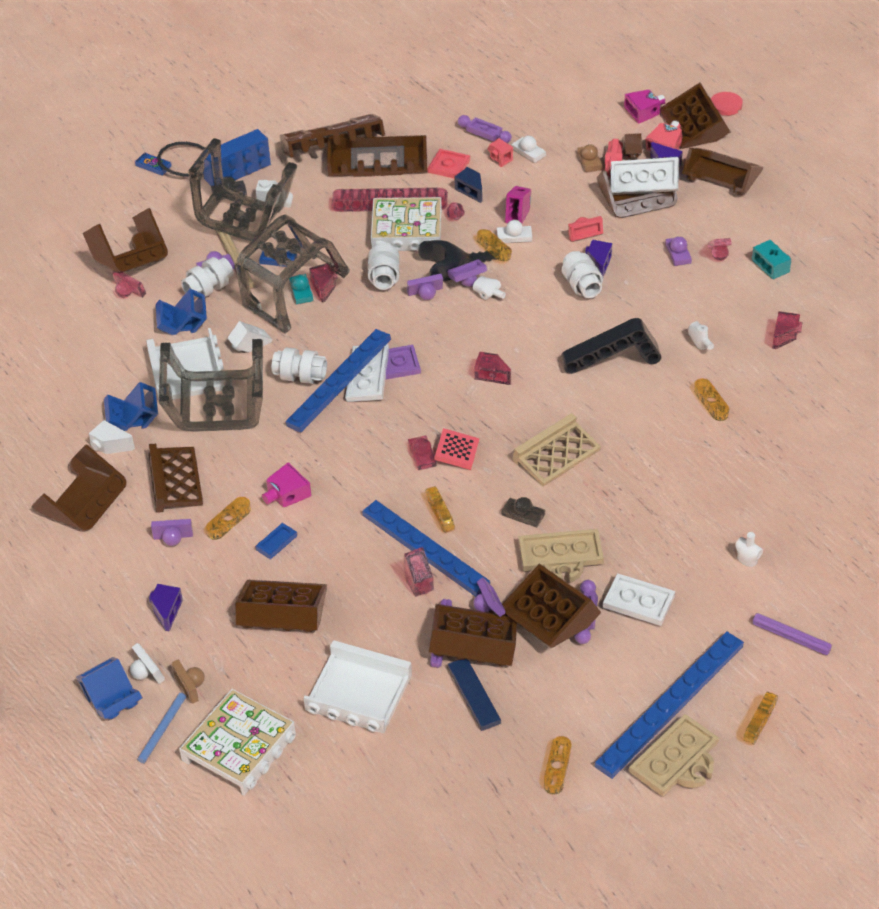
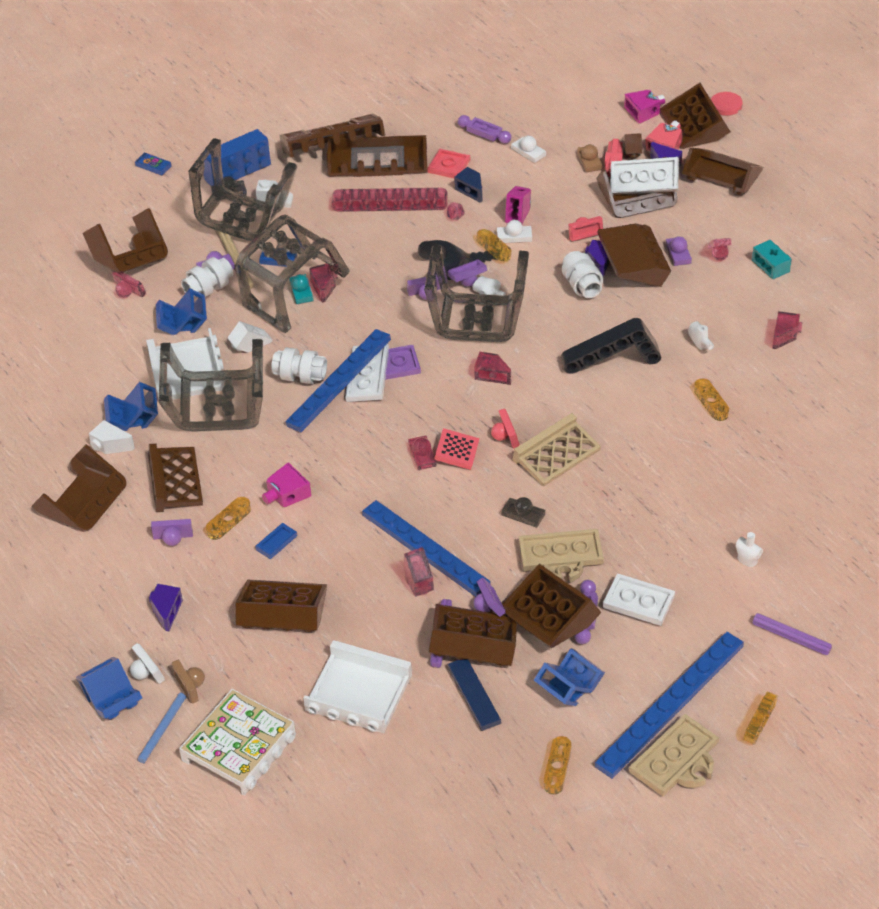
(174, 144): black piece -> none
(383, 266): white piece -> none
(406, 221): panel -> none
(440, 509): clear yellow beam -> none
(442, 320): none -> clear smoke windscreen
(501, 152): coral brick -> none
(505, 429): none -> coral tile
(572, 678): none -> blue piece
(635, 253): none -> reddish brown slope

